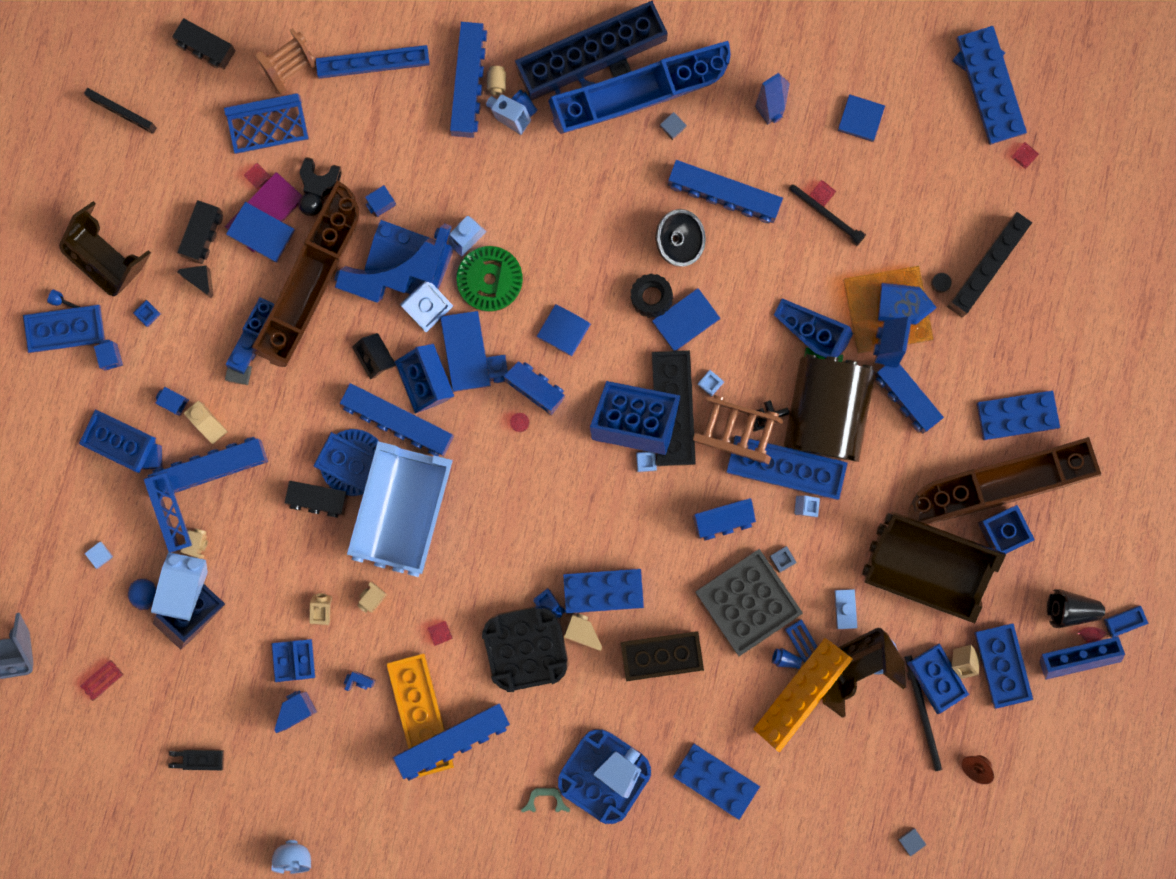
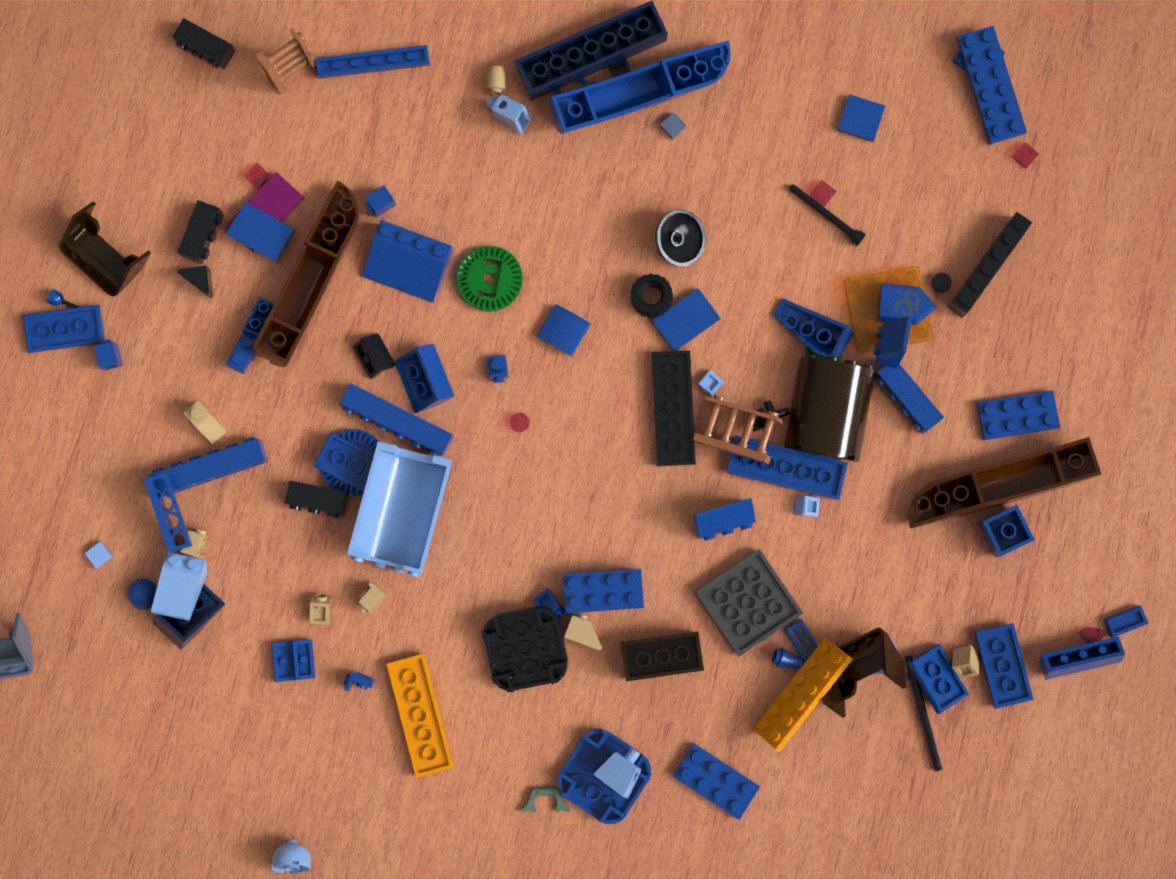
(88, 691): clear pink tile -> none
(117, 441): blue plate -> none
(120, 110): black tile -> none
(147, 313): blue tile -> none
(154, 458): blue brick -> none
(171, 401): blue brick -> none
(199, 759): black hinge -> none
(238, 378): dark grey slope -> none
(262, 107): blue fence -> none
(294, 710): blue slope -> none
(316, 186): black piece -> none
(422, 265): blue arch -> none
(426, 305): light blue tile -> none
(440, 633): clear pink tile -> none
(451, 741): blue brick -> none
(465, 235): light blue torso -> none
(465, 351): blue tile -> none
(467, 79): blue brick -> none
(523, 98): blue cone -> none
(535, 387): blue slope -> none
(635, 417): blue slope -> none
(646, 461): light blue tile -> none
(724, 192): blue brick -> none
(773, 98): blue wedge -> none
(783, 559): sand blue tile -> none
(845, 609): light blue tile -> none
(912, 842): sand blue tile -> none
(931, 566): dark brown cylinder -> none
(978, 769): copper piece -> none
(1072, 609): black cone -> none

